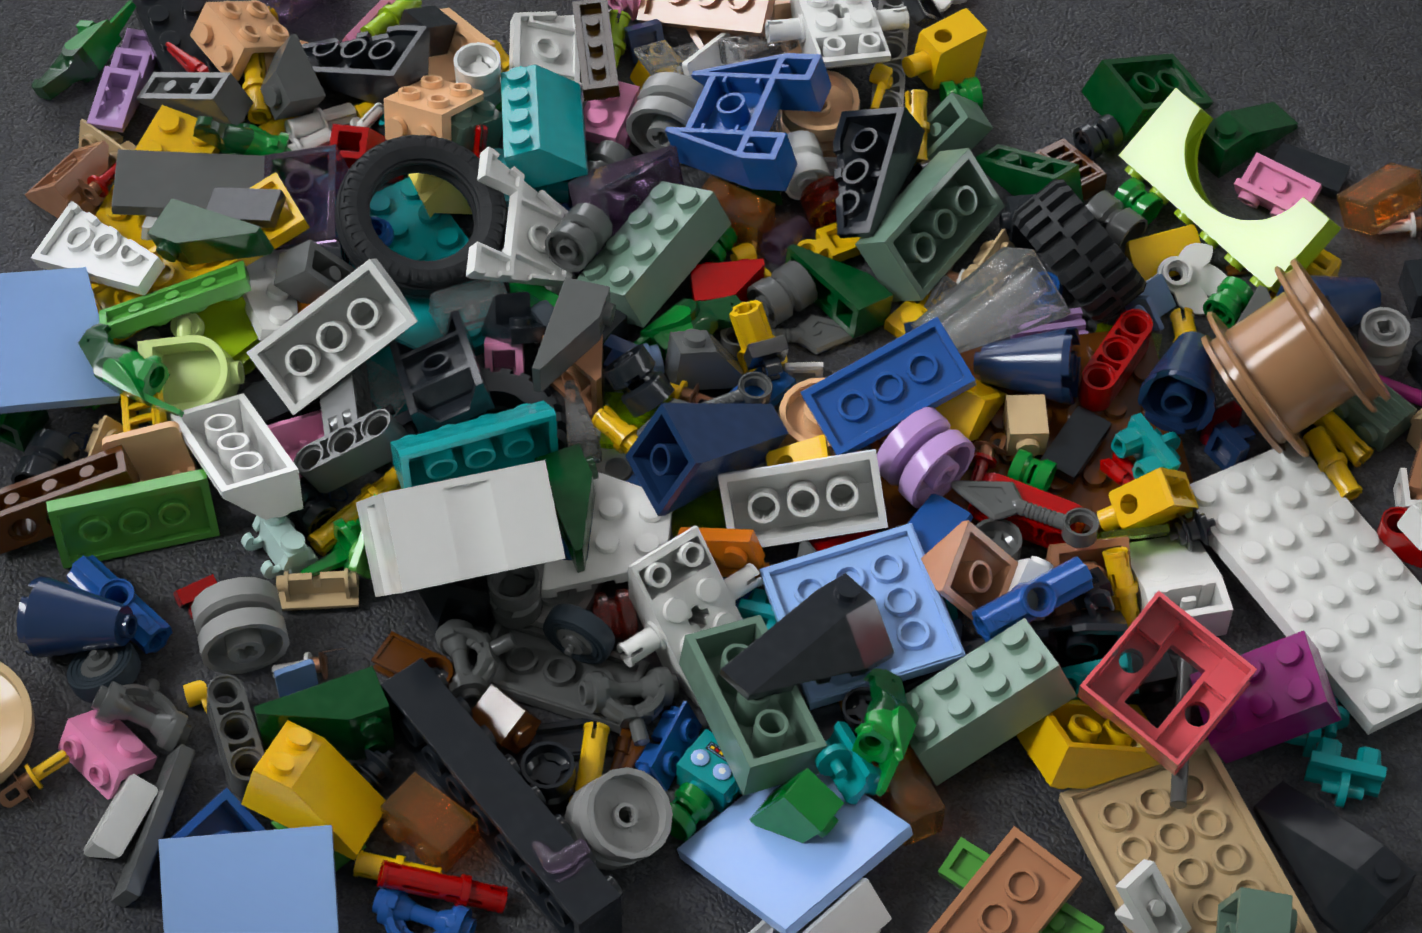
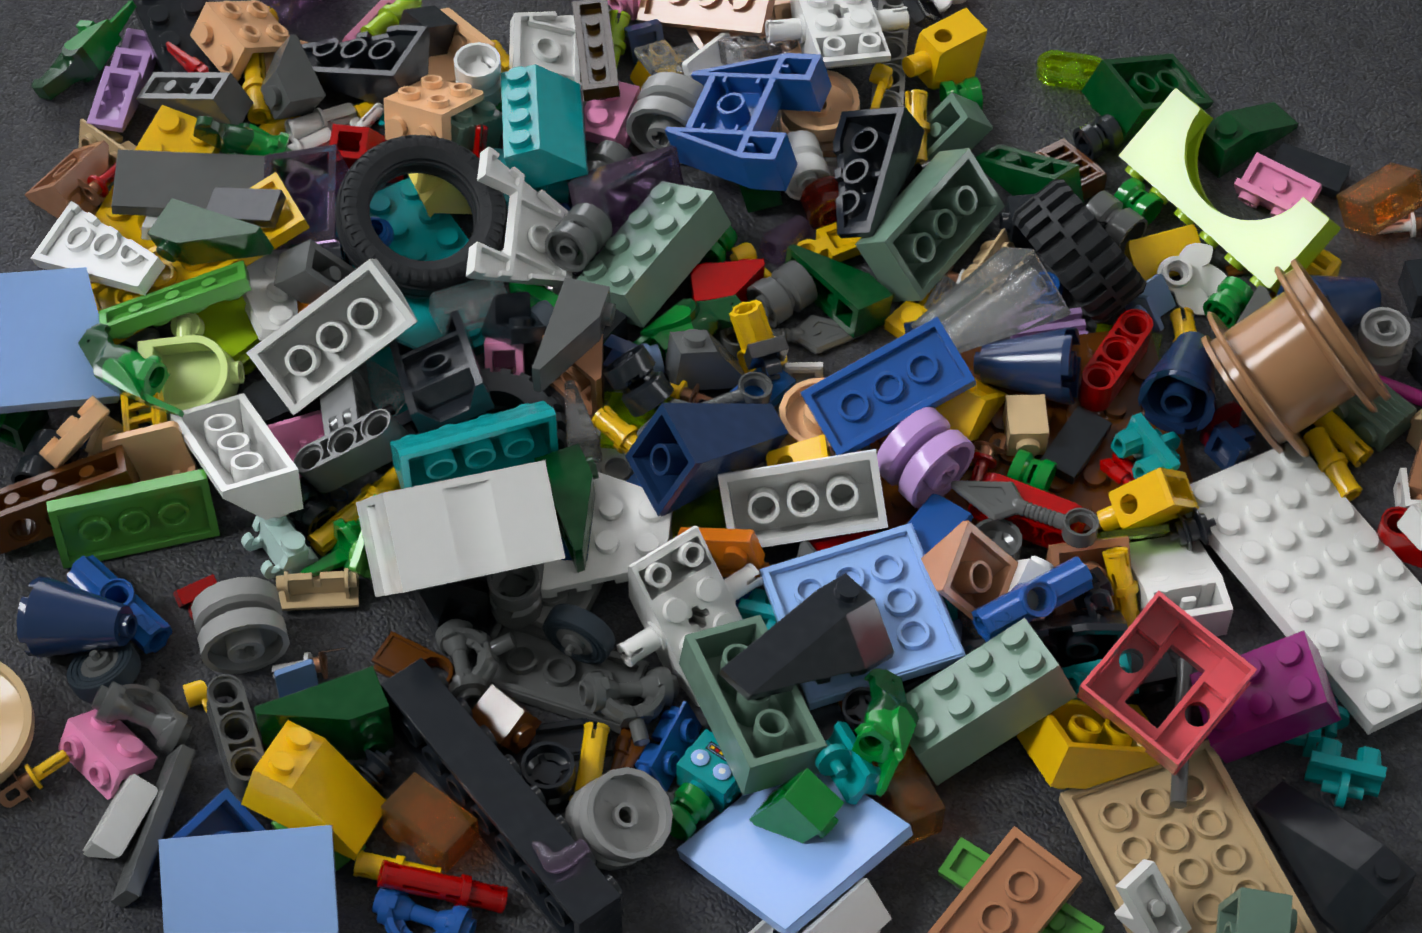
(75, 432): none -> light nougat tile
(616, 613): clear red wheel -> none
(747, 212): clear orange brick -> none
(1066, 68): none -> clear neon green plate

